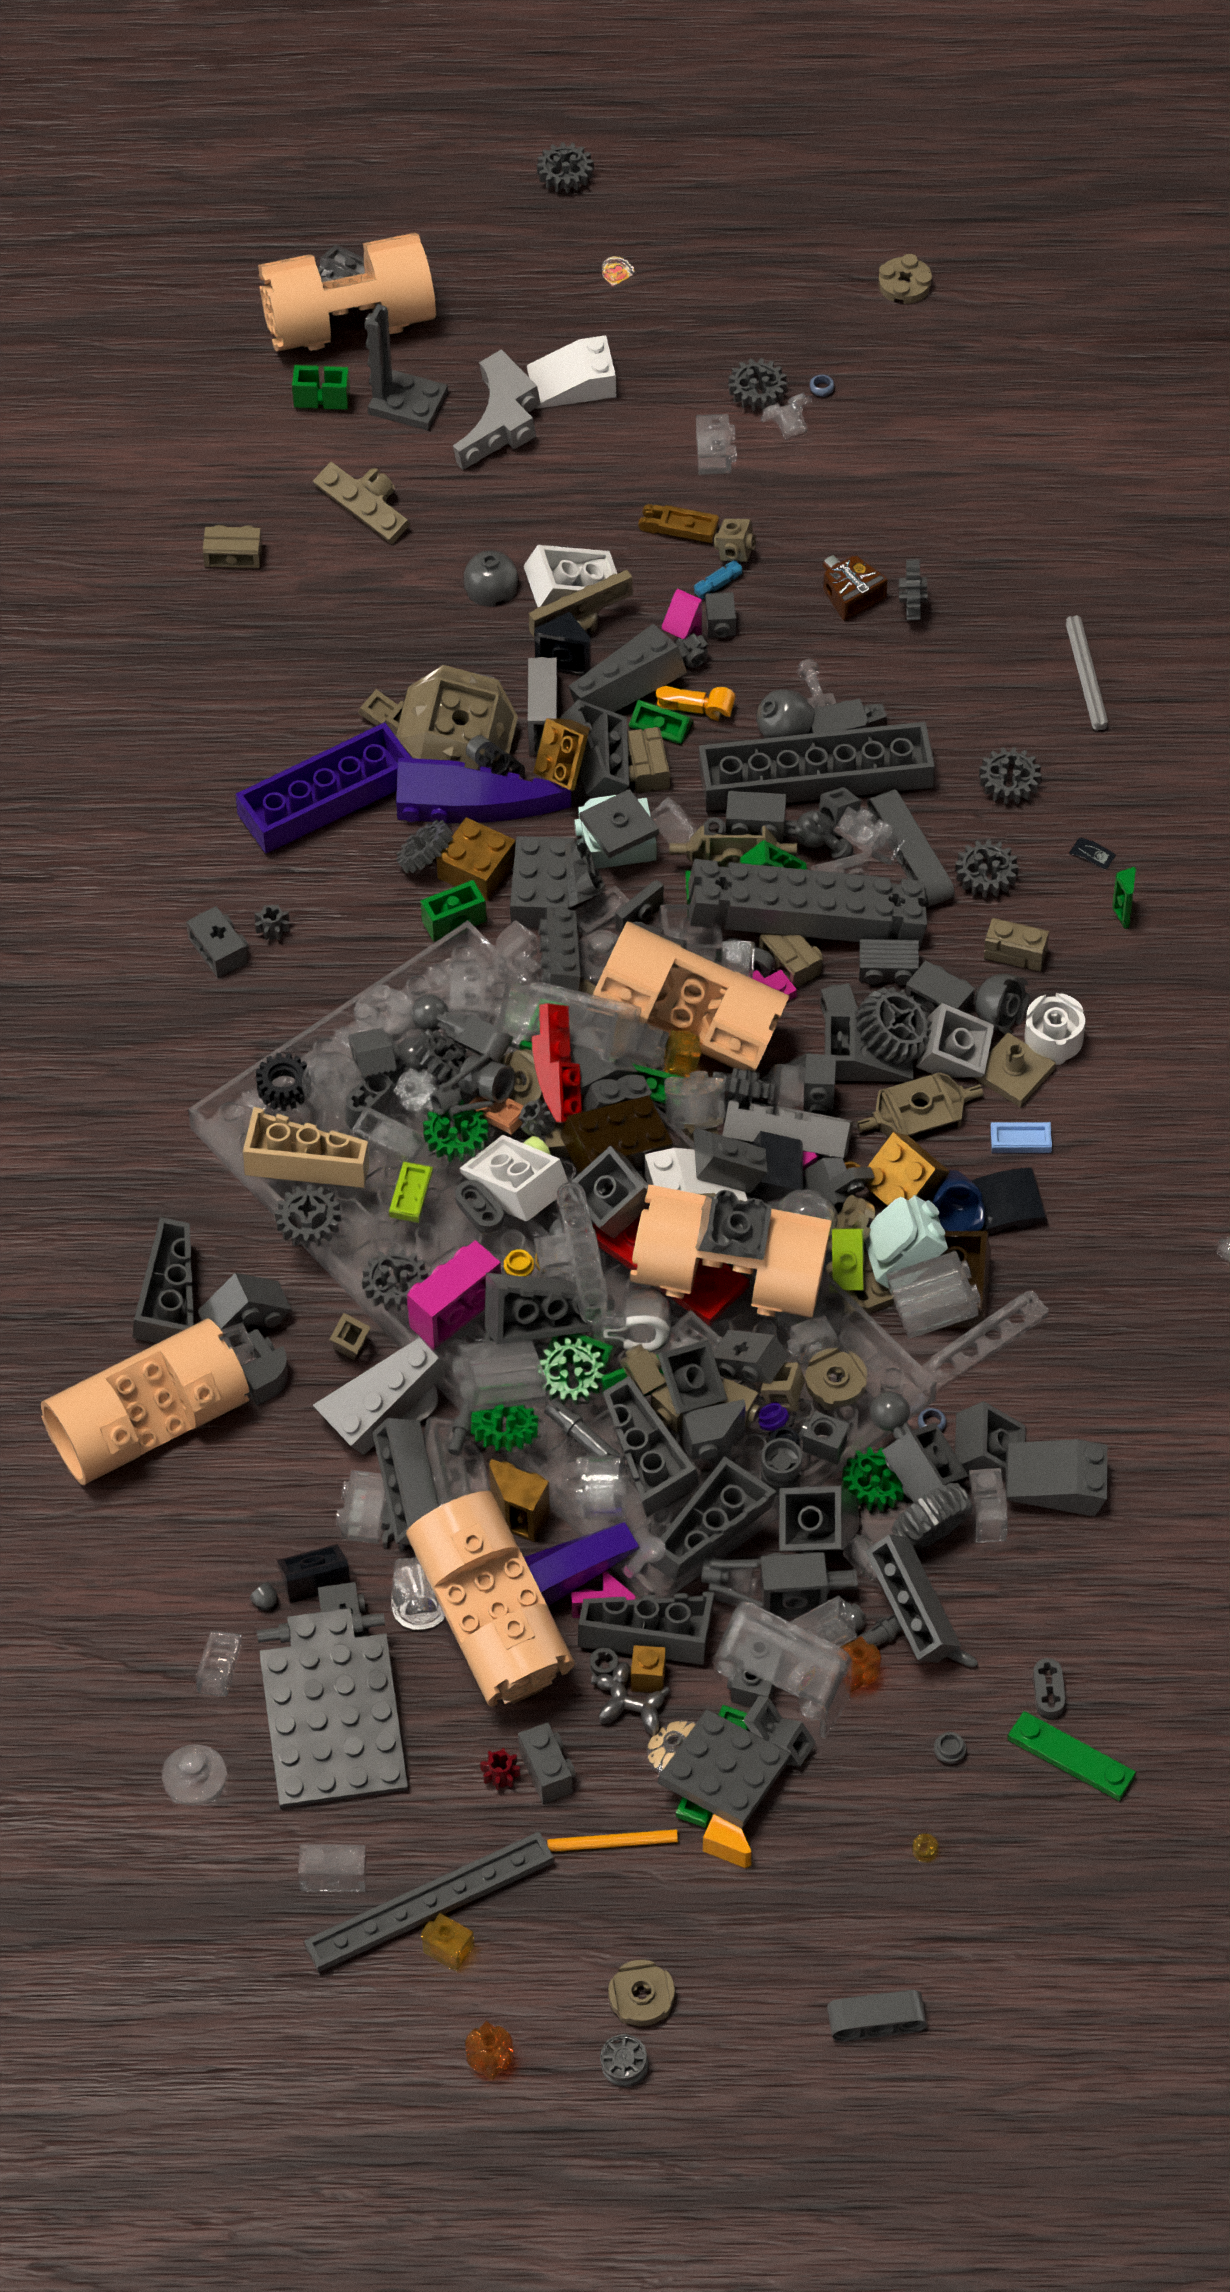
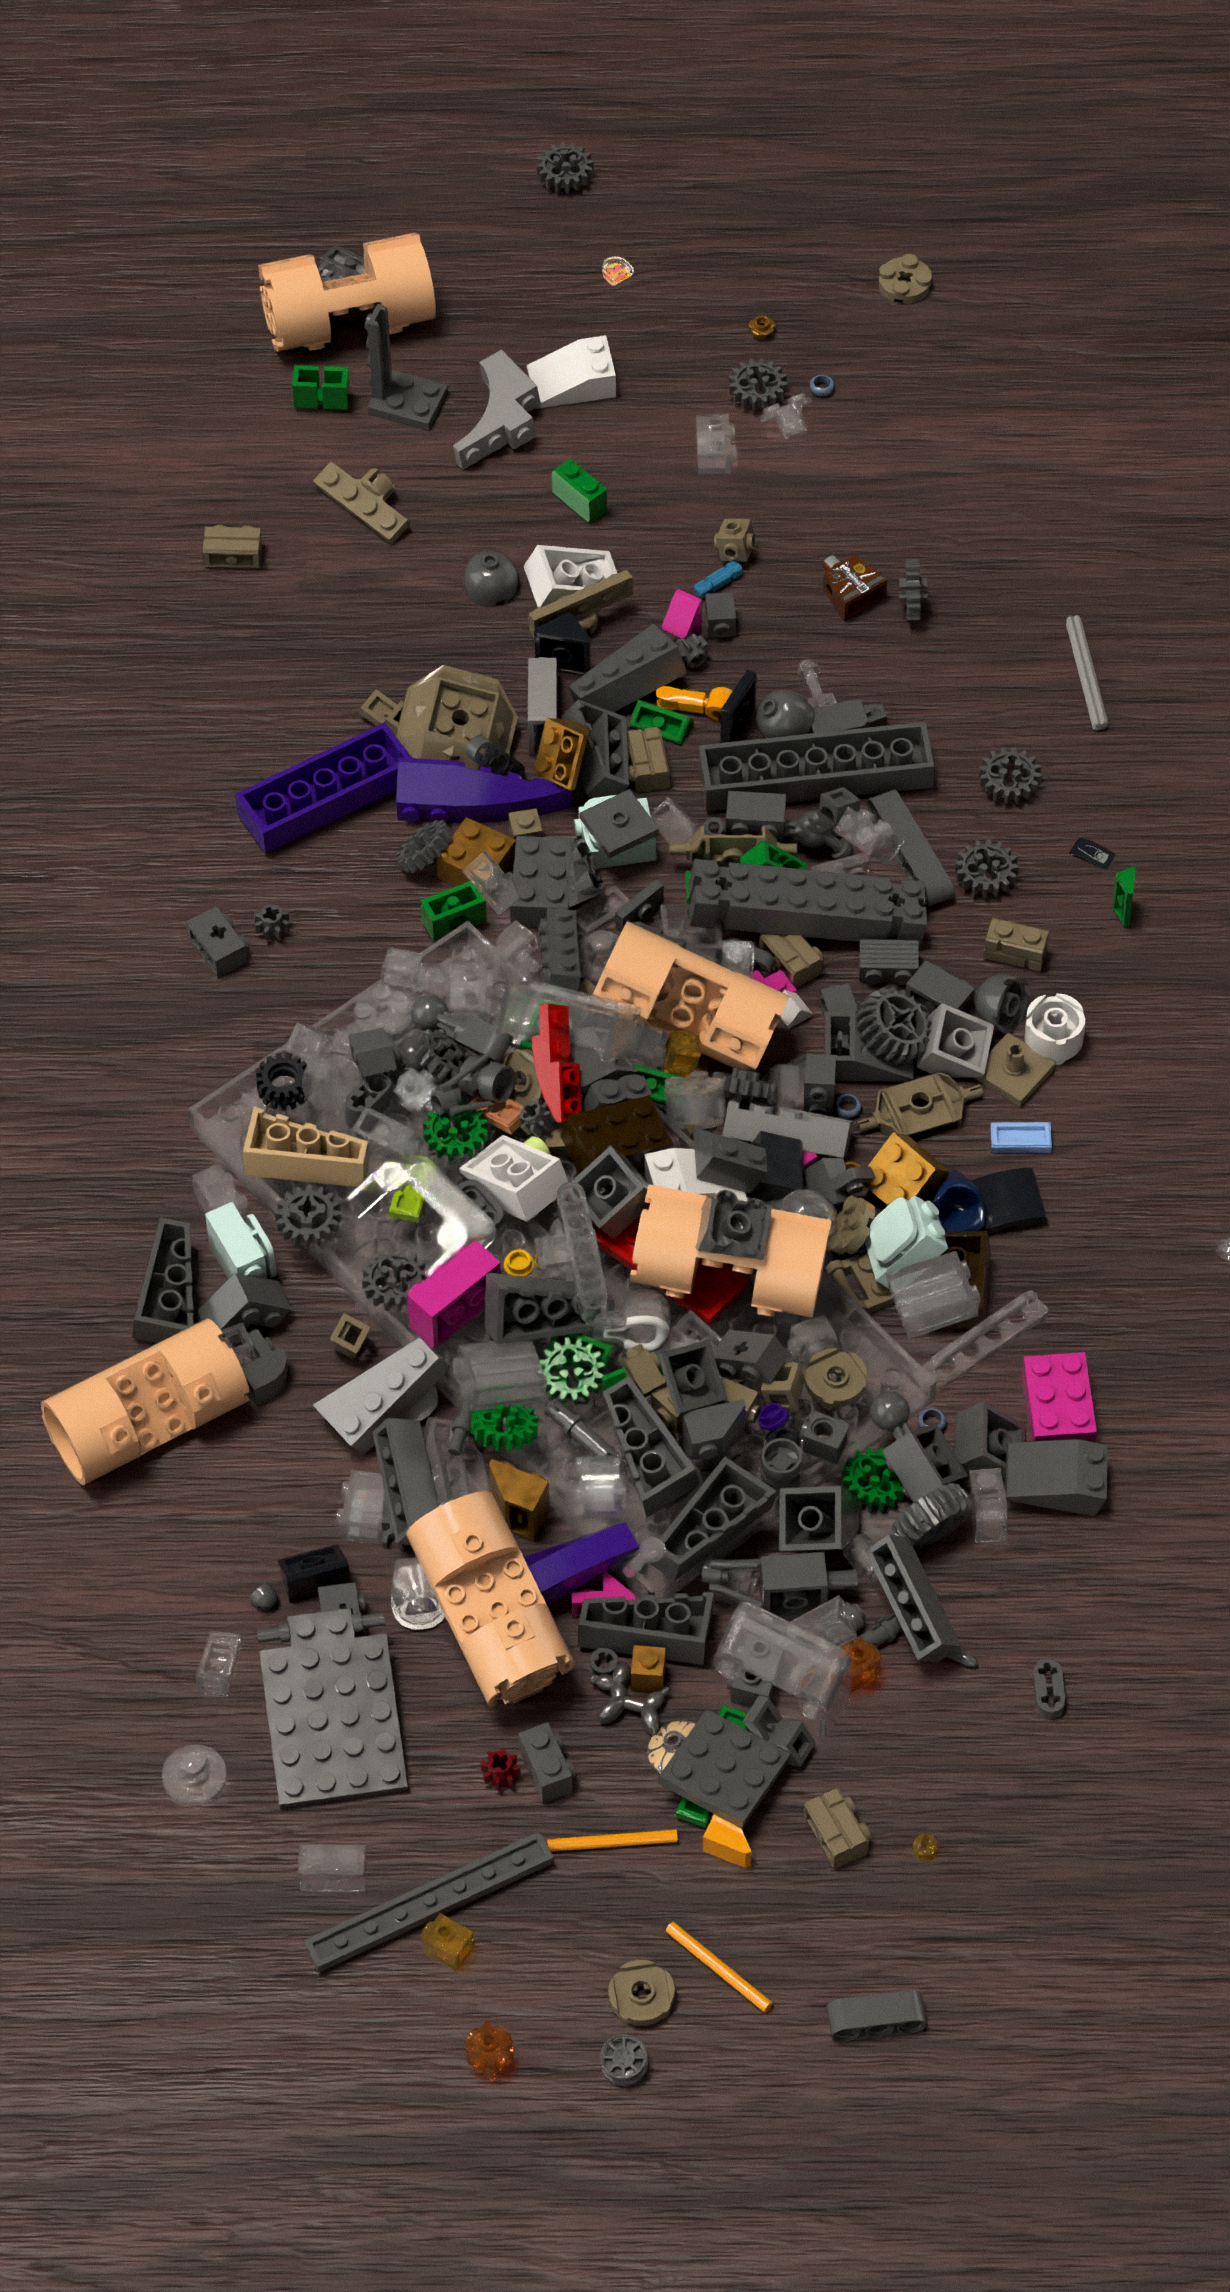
(216, 1188): none -> clear brick
(239, 1245): none -> light aqua brick
(307, 1042): none -> clear brick
(403, 970): none -> clear brick
(463, 1217): none -> clear windscreen
(493, 884): none -> clear slope
(524, 823): none -> dark tan brick
(579, 490): none -> green brick
(679, 522): pearl gold hinge -> none
(719, 1967): none -> light orange bar
(738, 707): none -> black plate
(762, 327): none -> pearl gold plate
(795, 1010): none -> white slope
(836, 1827): none -> dark tan brick
(847, 1114): none -> sand blue piece
(848, 1258): lime plate -> none
(950, 1747): dark grey plate -> none
(1058, 1397): none -> dark pink brick
(1071, 1755): green plate -> none

